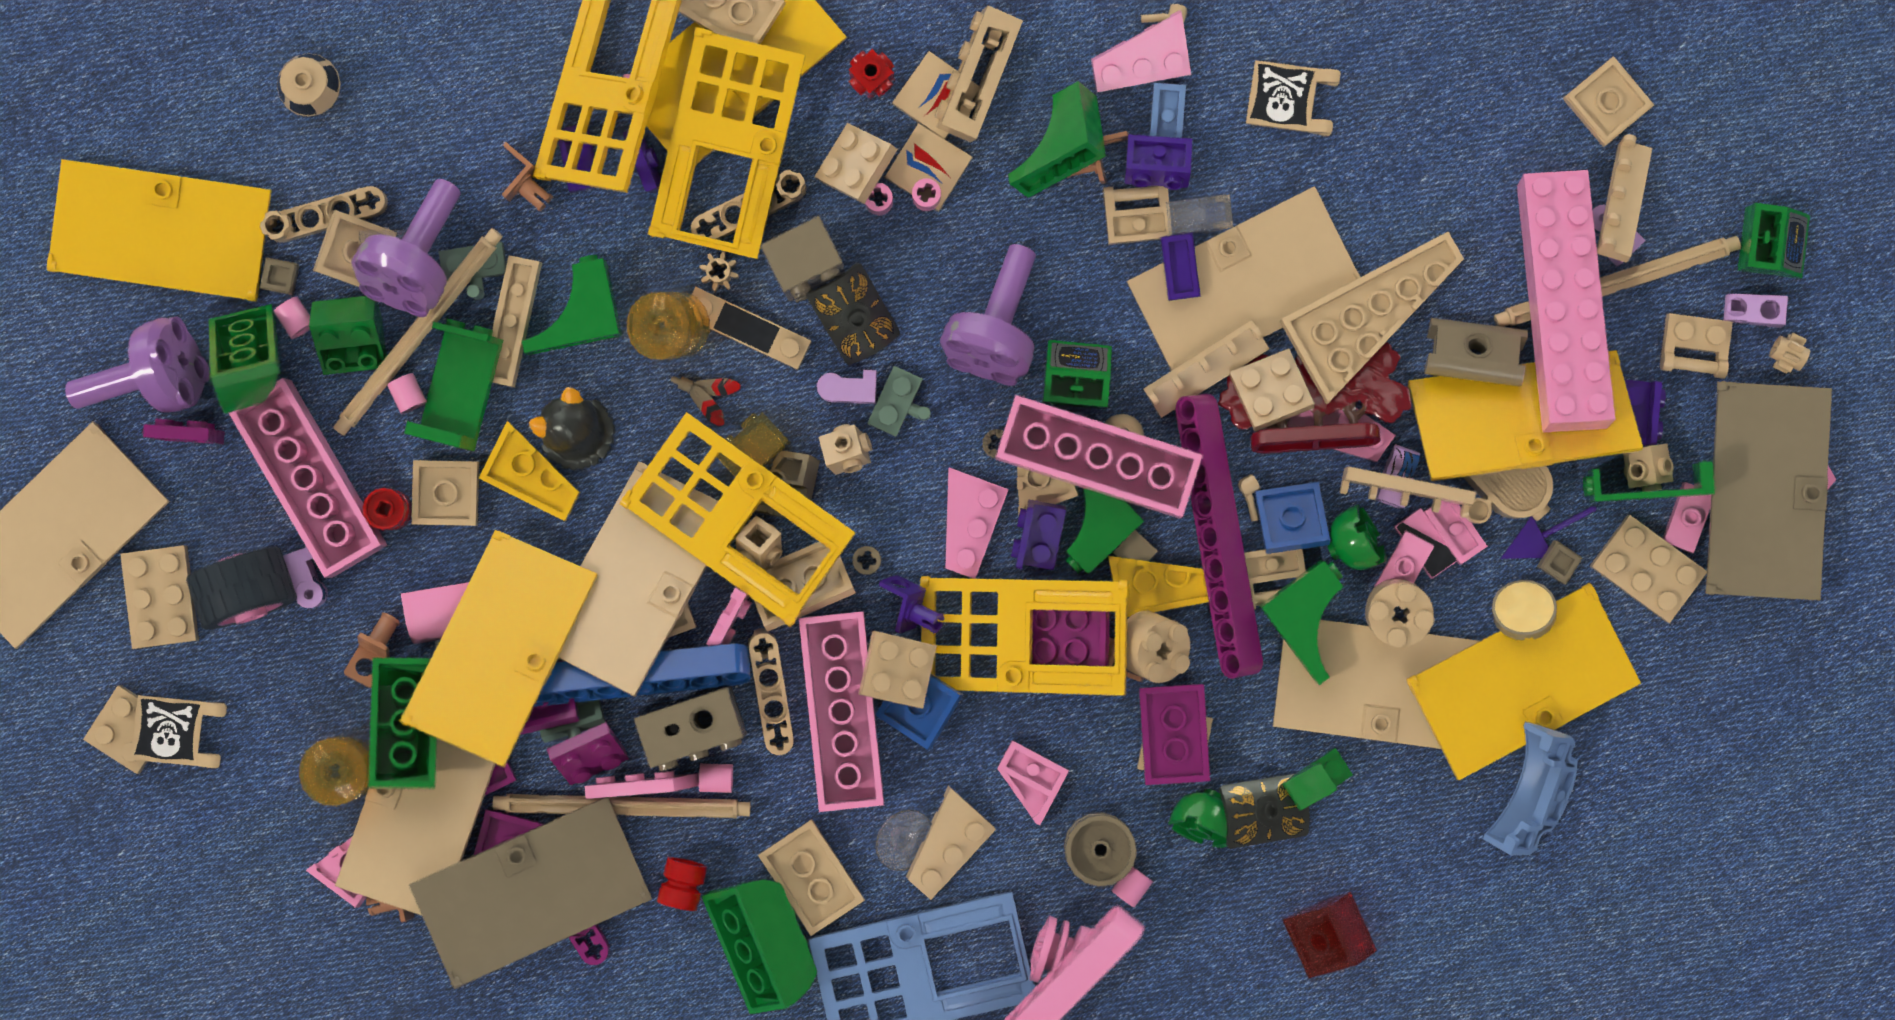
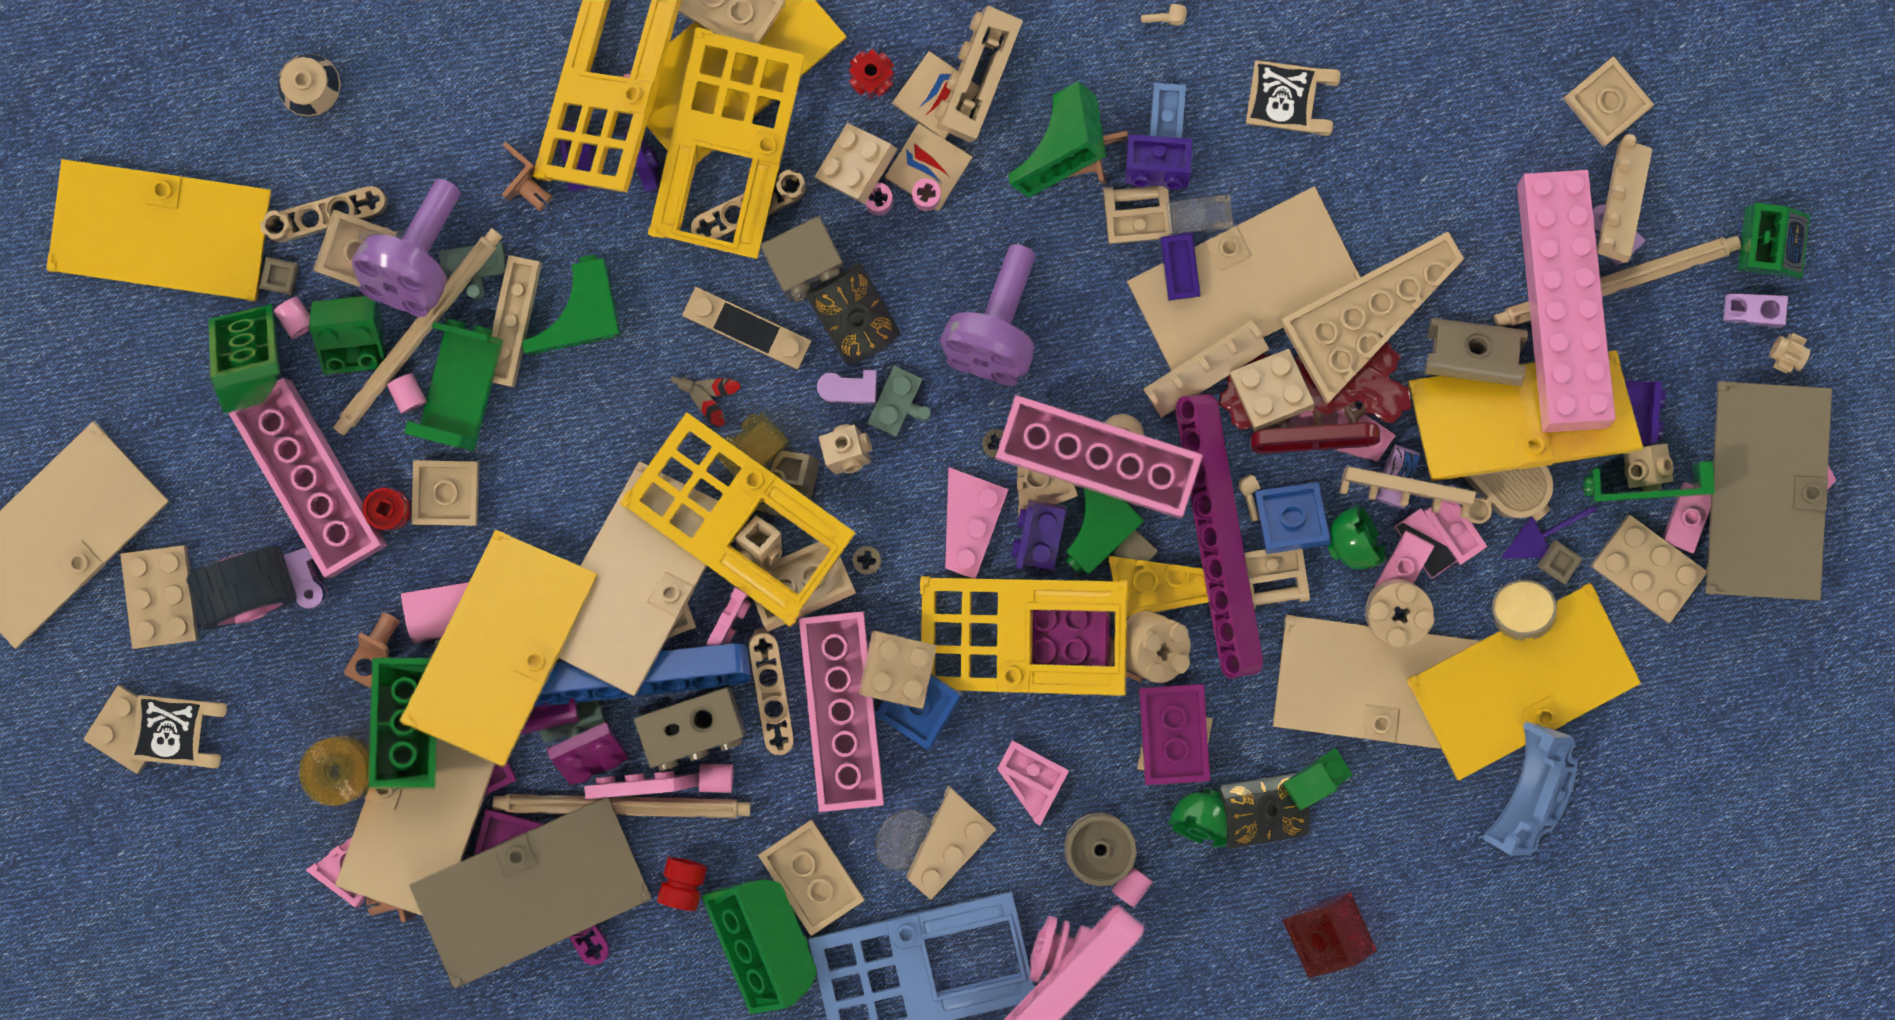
(161, 365): medium lavender piece -> none
(174, 431): magenta plate -> none
(528, 475): yellow wing -> none
(574, 430): pearl dark grey hair -> none
(684, 320): clear yellow wheel -> none
(727, 272): tan gear -> none
(912, 608): dark purple bracket -> none
(1077, 374): green slope -> none
(1146, 58): bright pink wing -> none
(1298, 611): green arch -> none
(1697, 335): tan plate -> none

